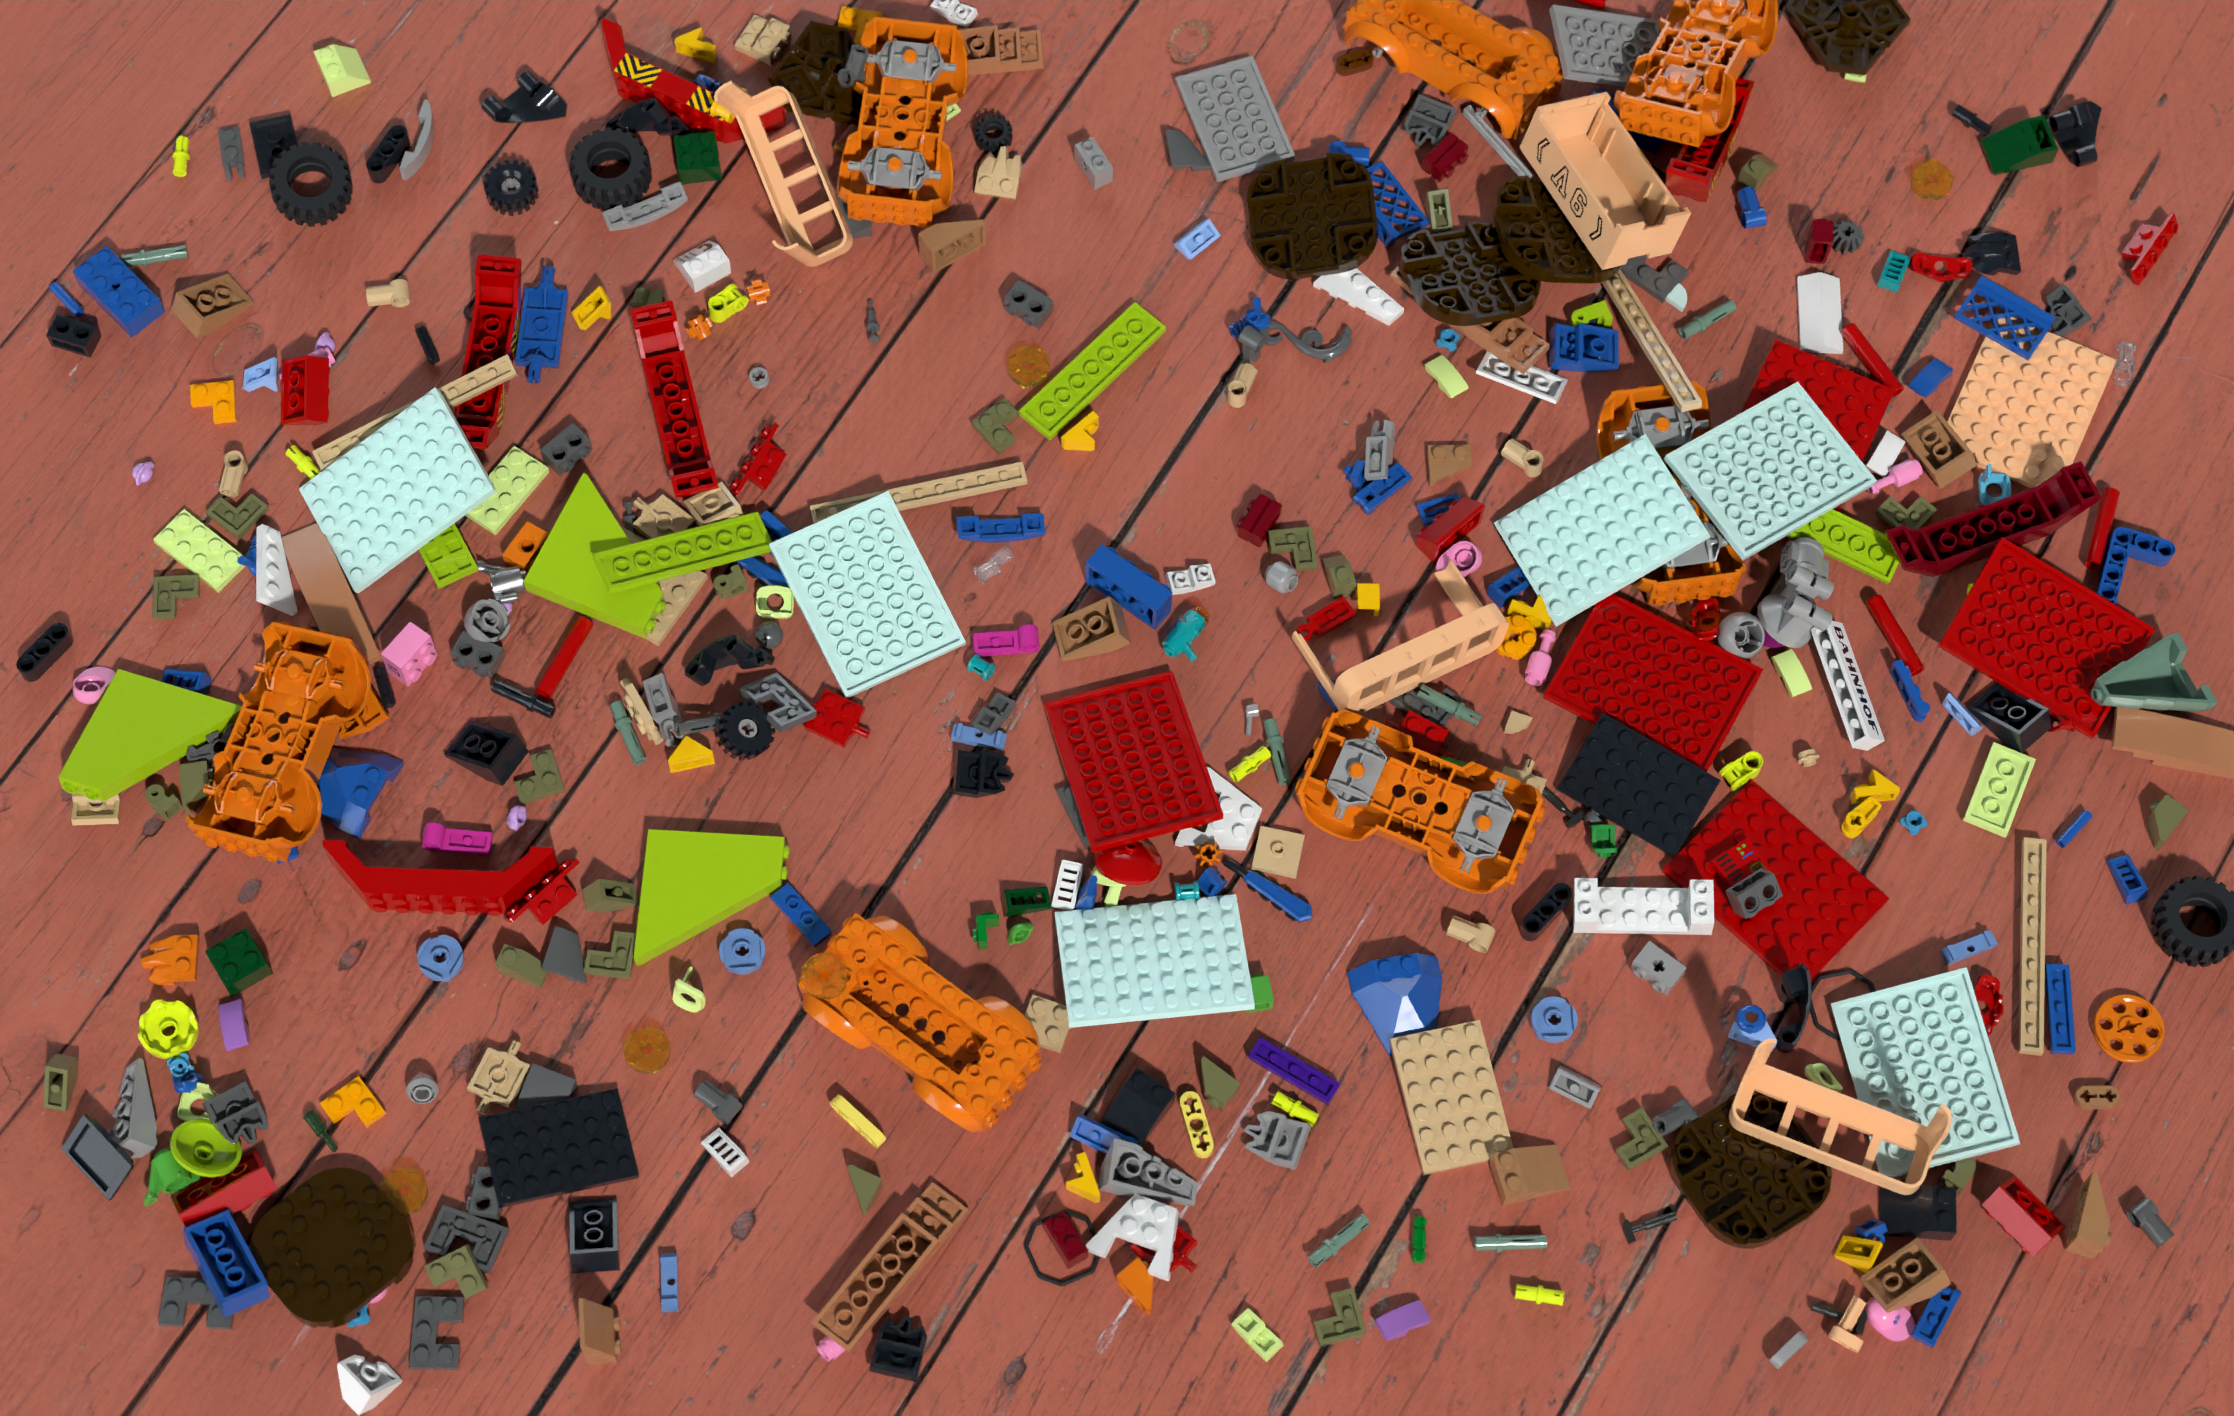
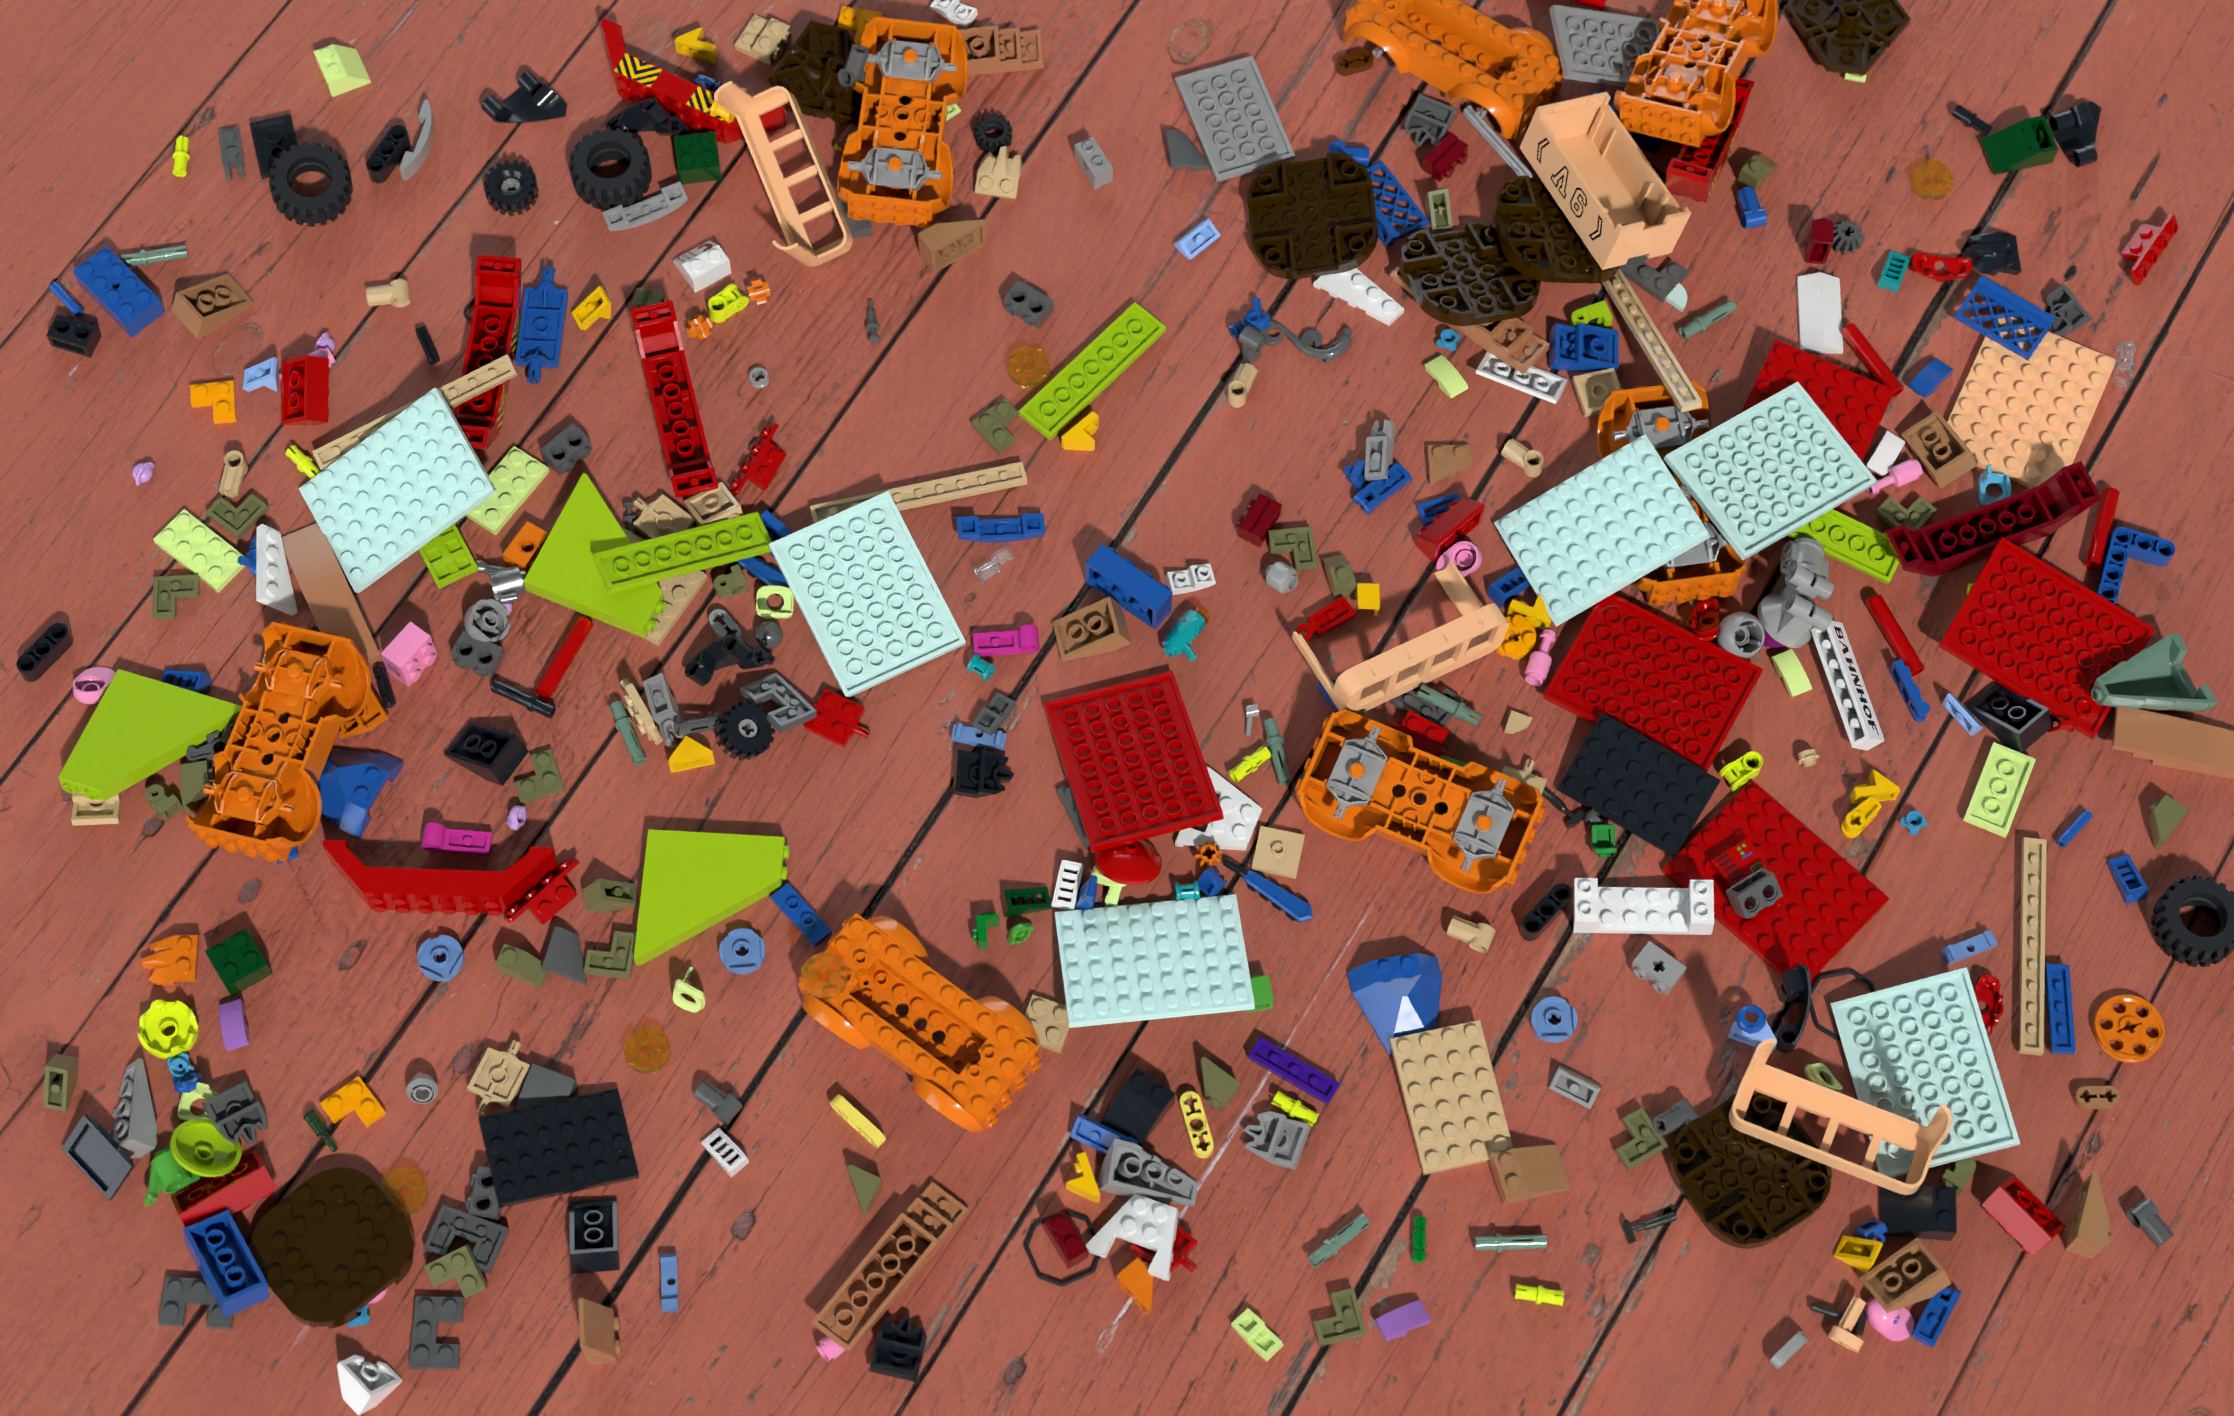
(728, 622): none -> light grey beam
(1594, 389): none -> tan plate

